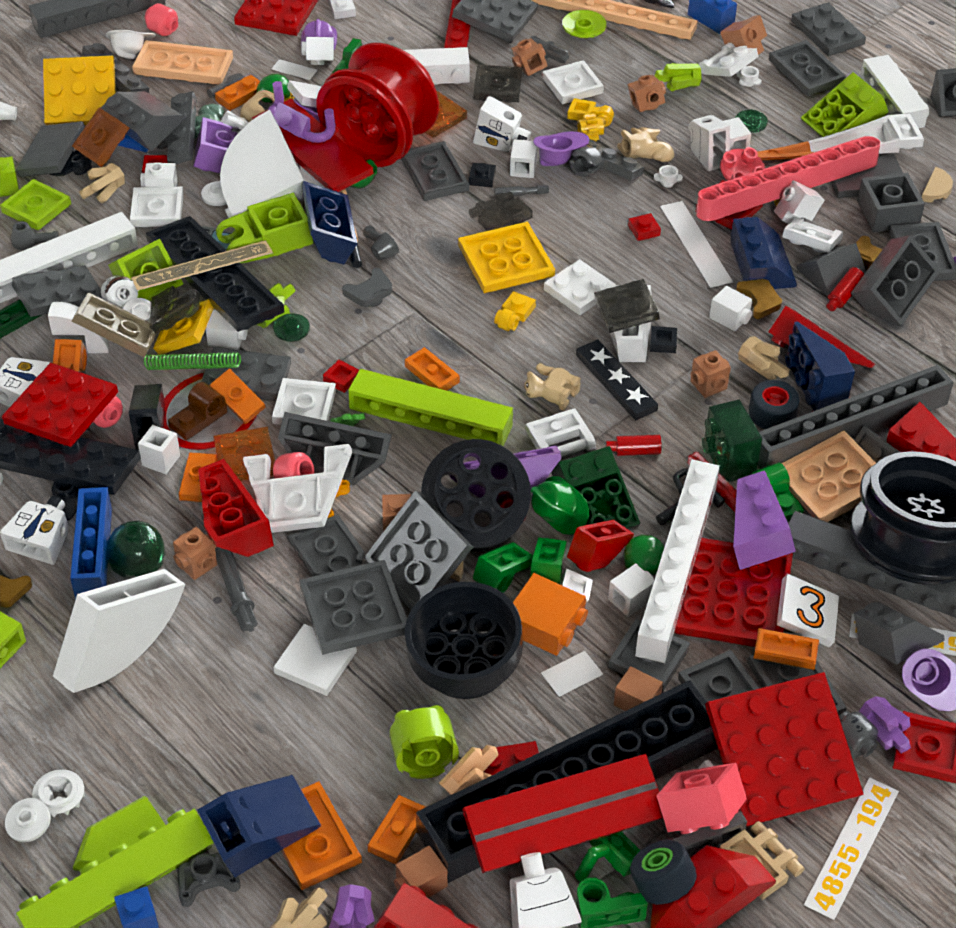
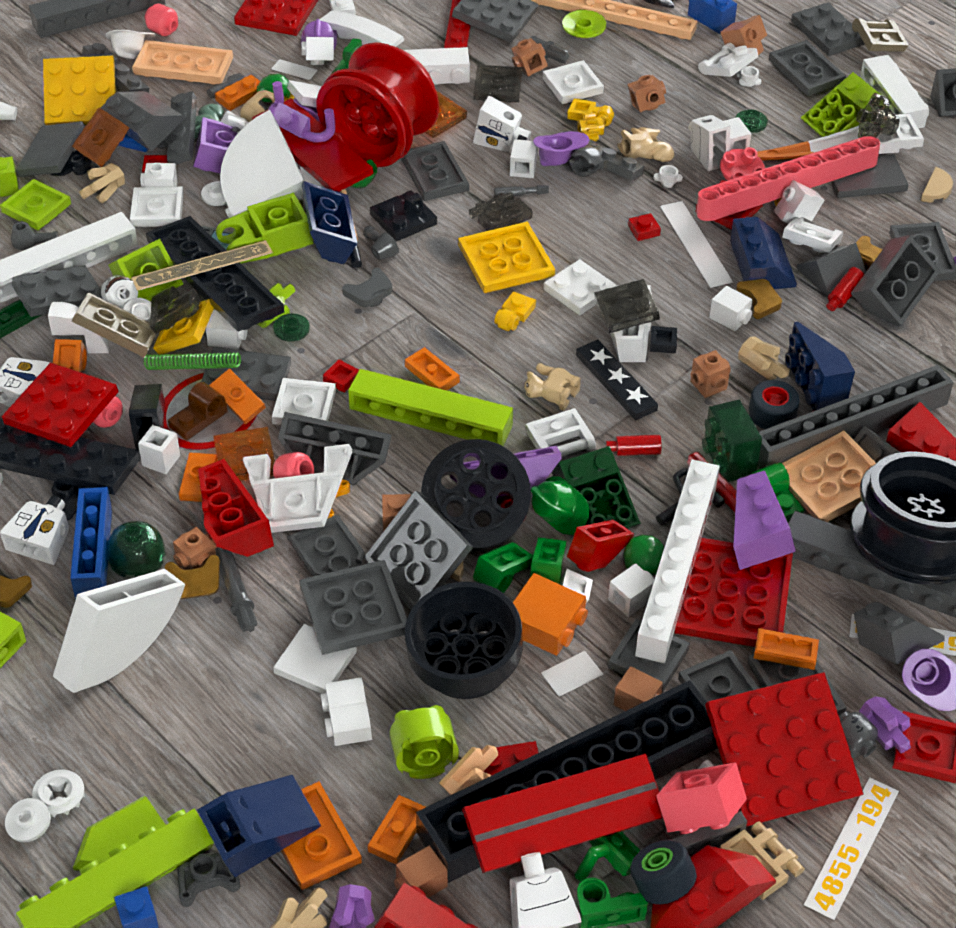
(198, 581): none -> pearl gold piece
(348, 712): none -> white brick
(349, 419): bright green plant -> none
(353, 26): none -> white slope
(403, 215): none -> black hinge
(482, 174): black plate -> none
(680, 75): lime rock -> none
(784, 325): red wedge -> none
(808, 610): white tile -> none
(877, 118): none -> clear smoke plate
(880, 35): none -> dark tan plate
(890, 201): dark grey brick -> none

